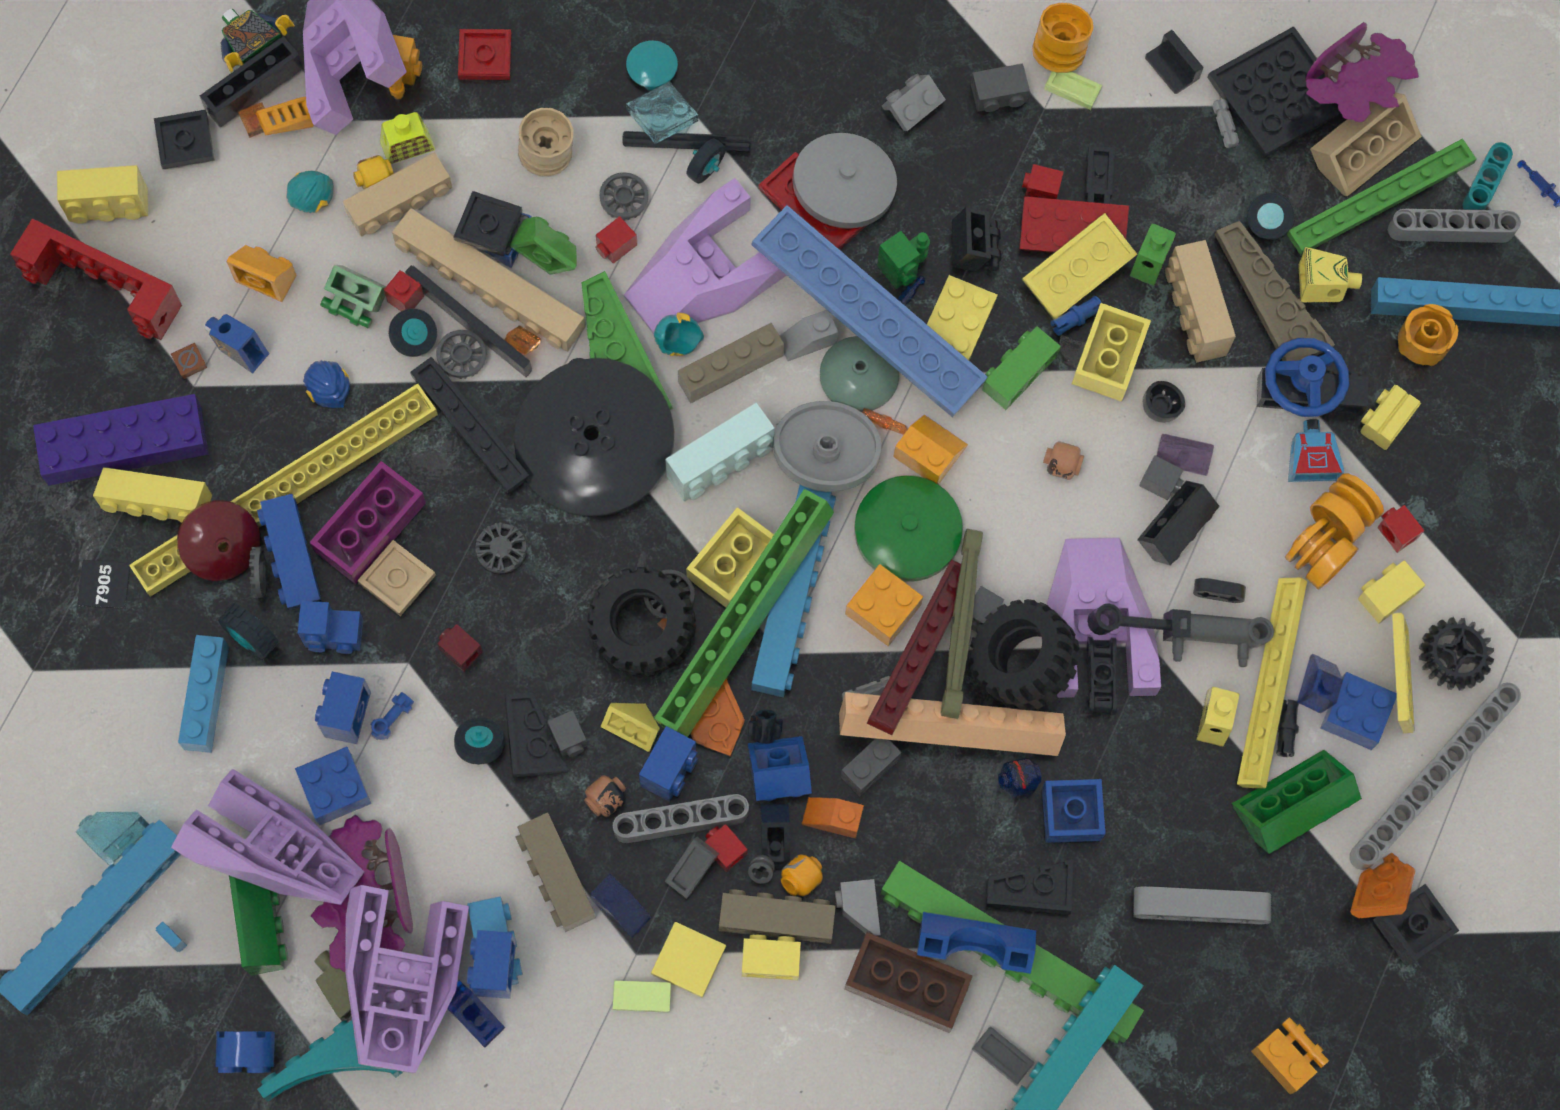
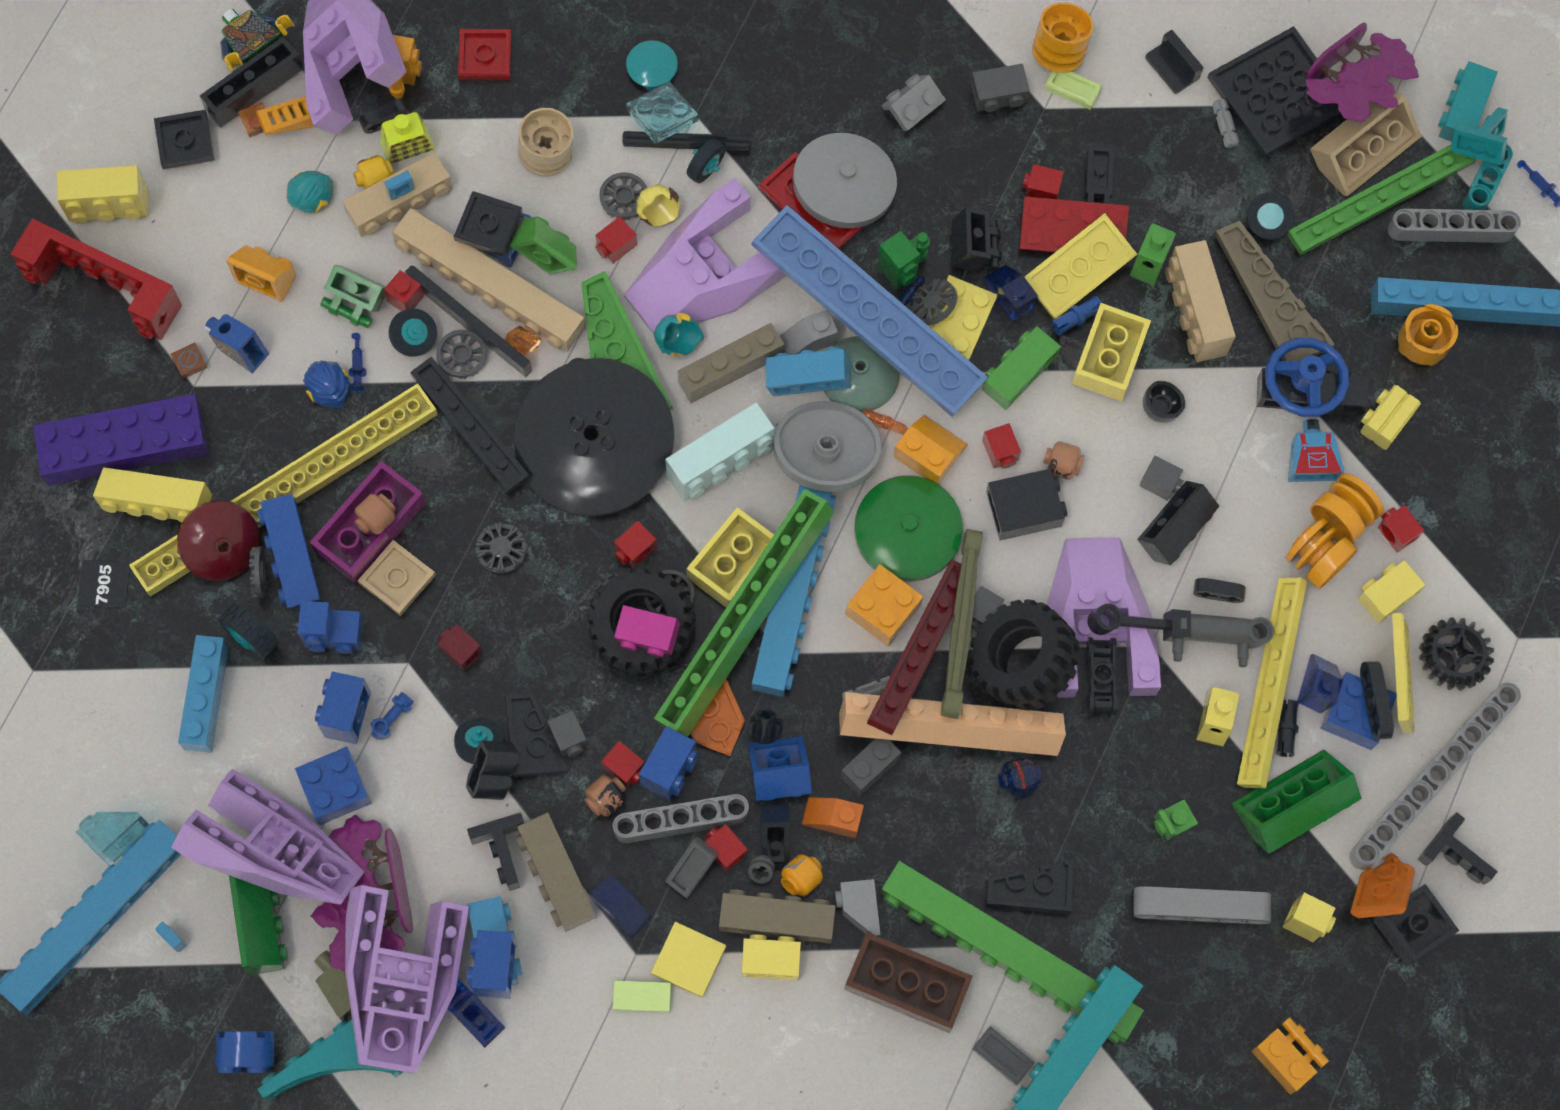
(357, 370): none -> clear blue piece
(372, 119): none -> black beam
(374, 514): none -> nougat head
(399, 185): none -> dark azure tile
(492, 770): none -> black brick
(497, 830): none -> black bracket
(623, 764): none -> red brick
(632, 723): light yellow slope -> none
(634, 545): none -> red brick
(647, 631): none -> dark pink brick
(658, 205): none -> light yellow hair
(808, 372): none -> dark azure brick
(934, 301): none -> dark grey wheel
(1001, 446): none -> red brick
(1008, 945): blue arch -> none
(1012, 291): none -> clear blue slope
(1026, 504): none -> black brick
(1073, 810): blue brick -> none
(1174, 820): none -> bright green bracket
(1185, 453): clear purple slope -> none
(1310, 917): none -> light yellow brick
(1325, 276): light yellow torso -> none
(1376, 700): none -> black beam
(1457, 853): none -> black bracket
(1468, 100): none -> teal brick
(1484, 141): none -> teal bracket

